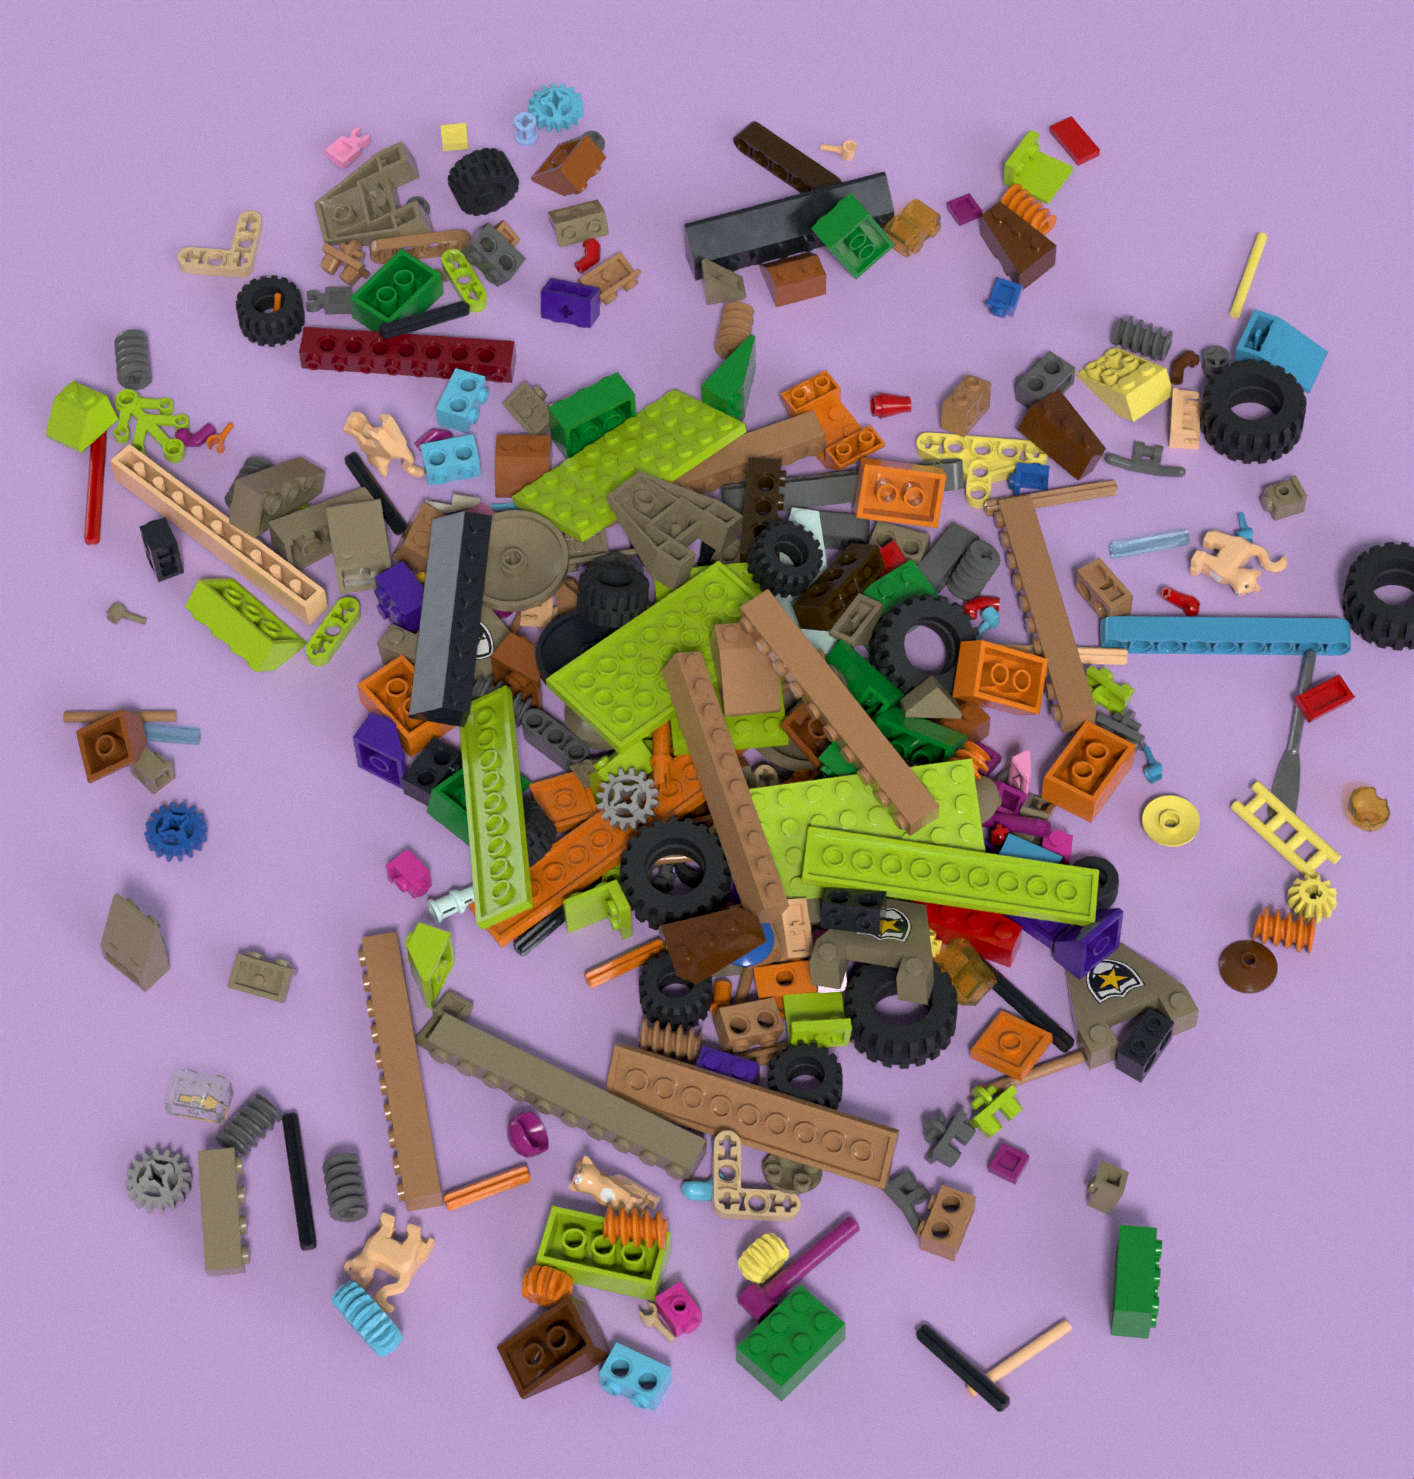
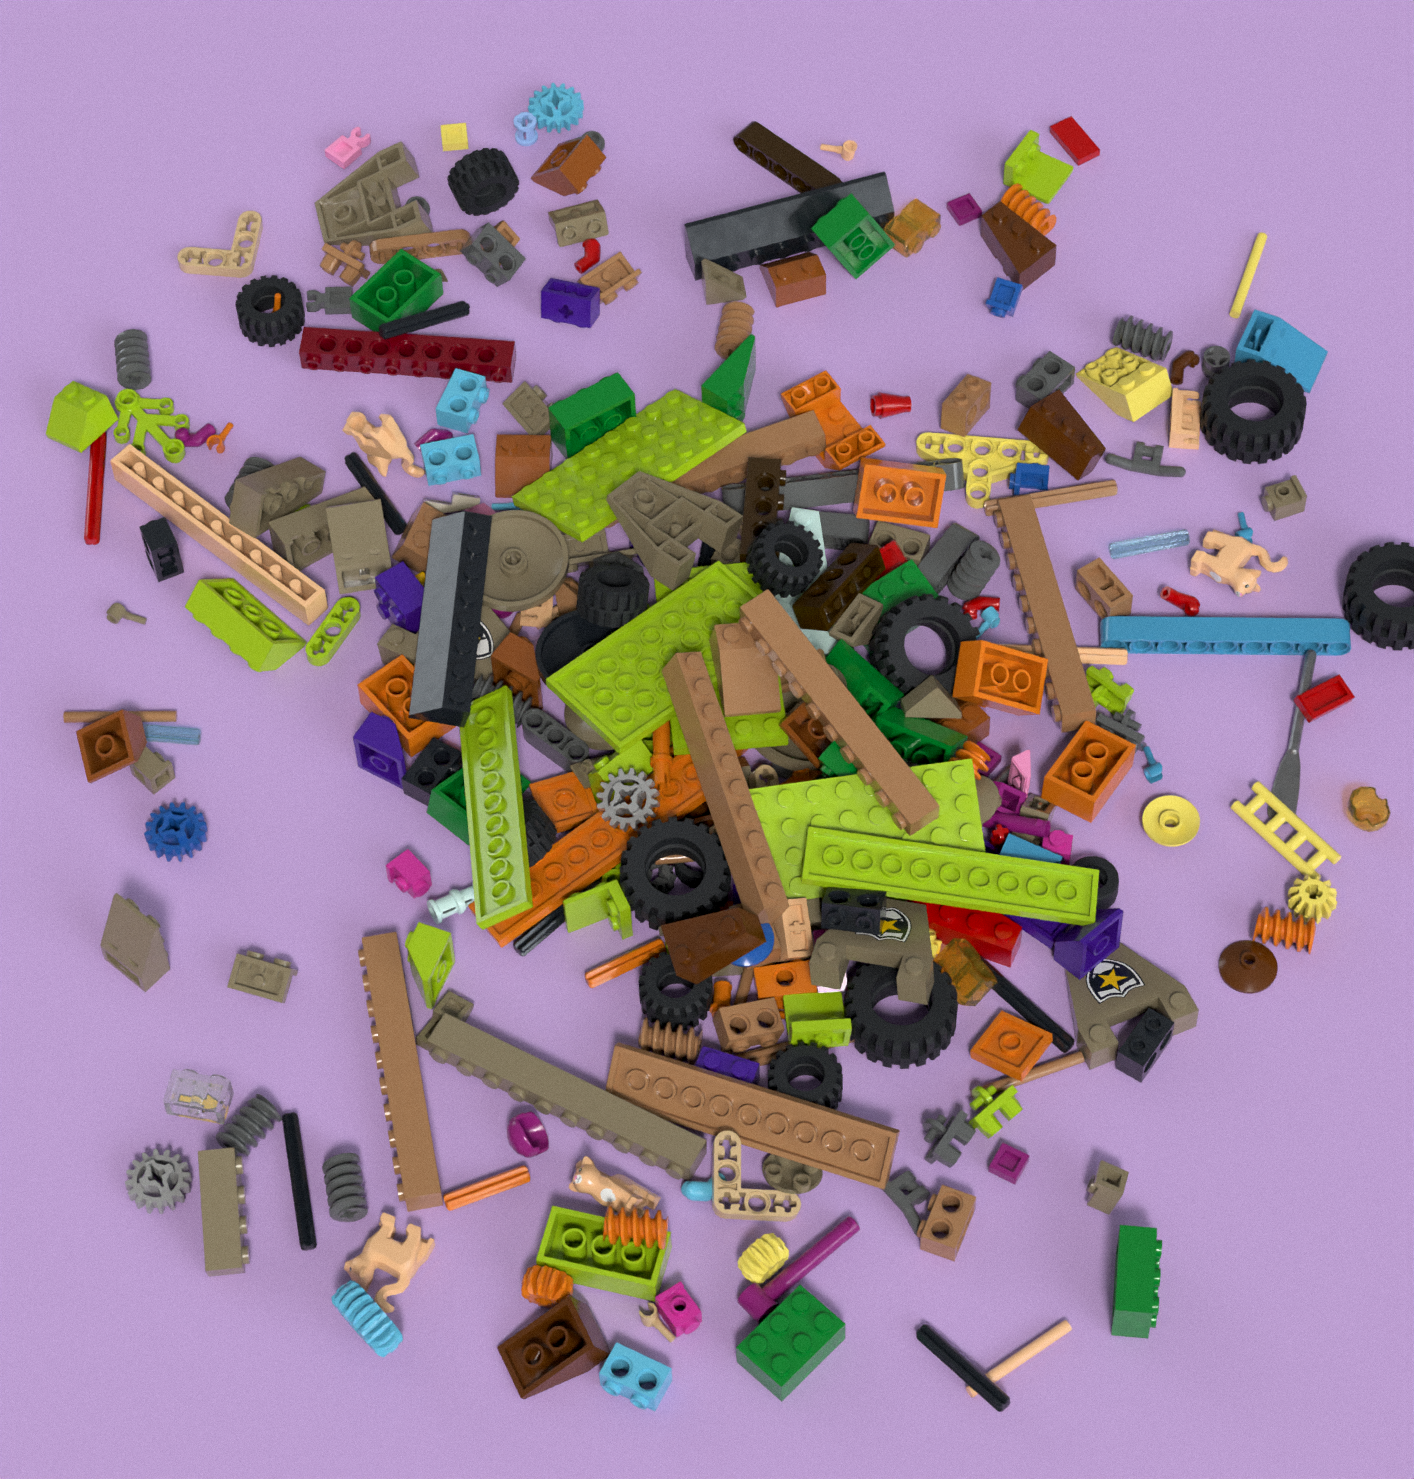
(464, 270): lime beam -> none

